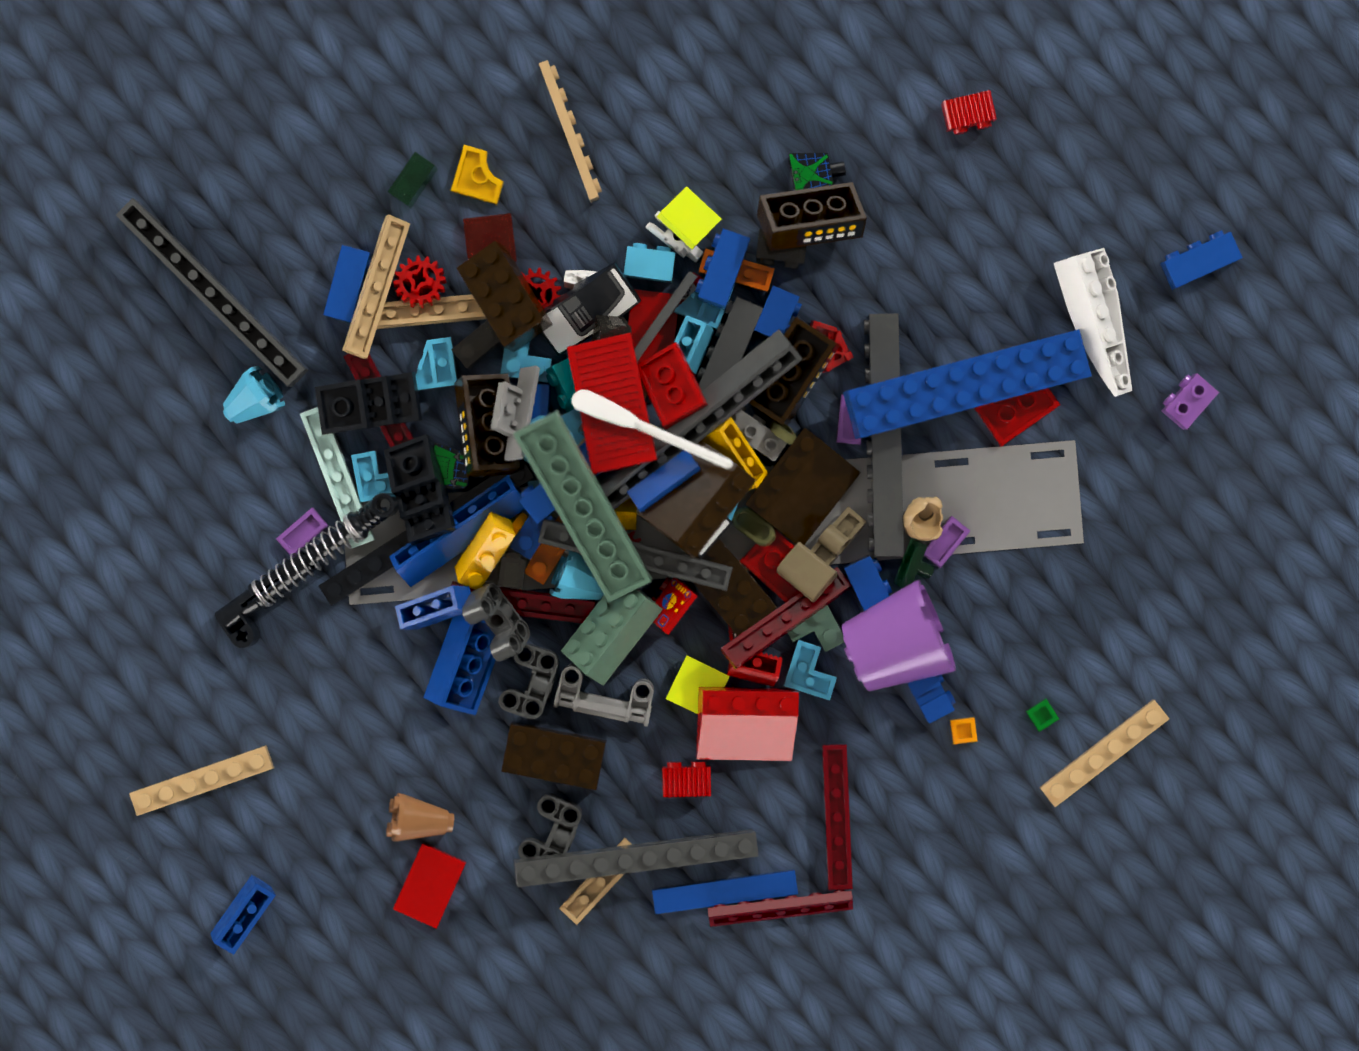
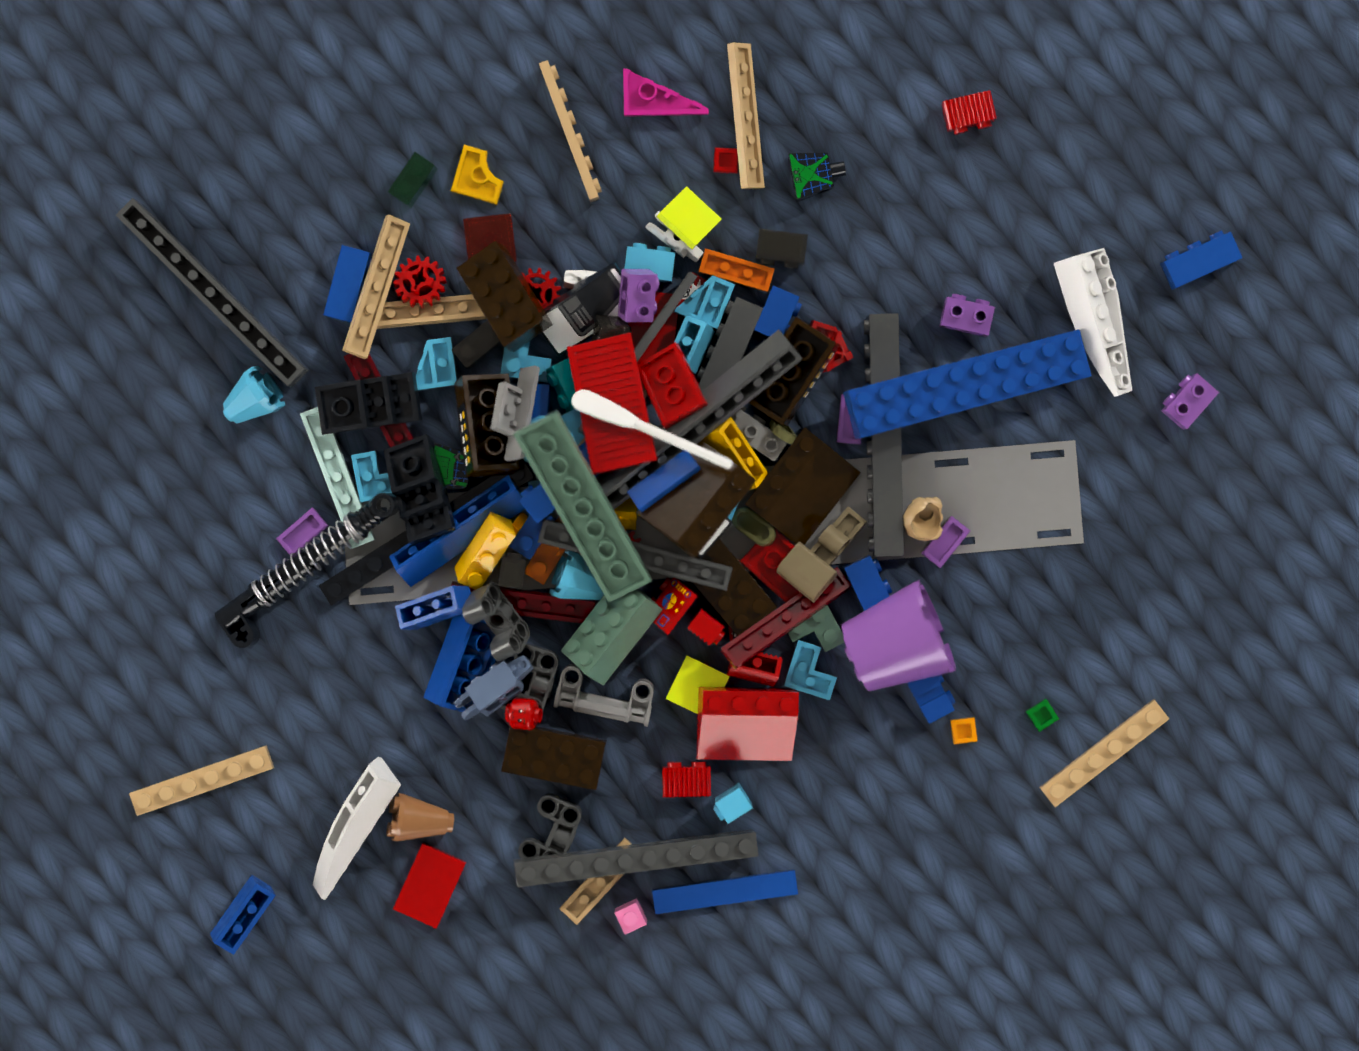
(354, 823): none -> white wedge
(494, 687): none -> sand blue hinge
(523, 714): none -> red head
(630, 916): none -> bright pink brick
(638, 295): none -> medium lavender brick
(647, 98): none -> dark pink wing
(707, 627): none -> red brick
(722, 268): blue brick -> none
(725, 160): none -> red tile
(732, 803): none -> medium azure brick
(745, 115): none -> tan plate
(783, 908): dark red plate -> none
(811, 216): dark brown brick -> none
(837, 816): dark red plate -> none
(913, 564): clear green tile -> none
(967, 315): none -> medium lavender brick
(1014, 415): red tile -> none

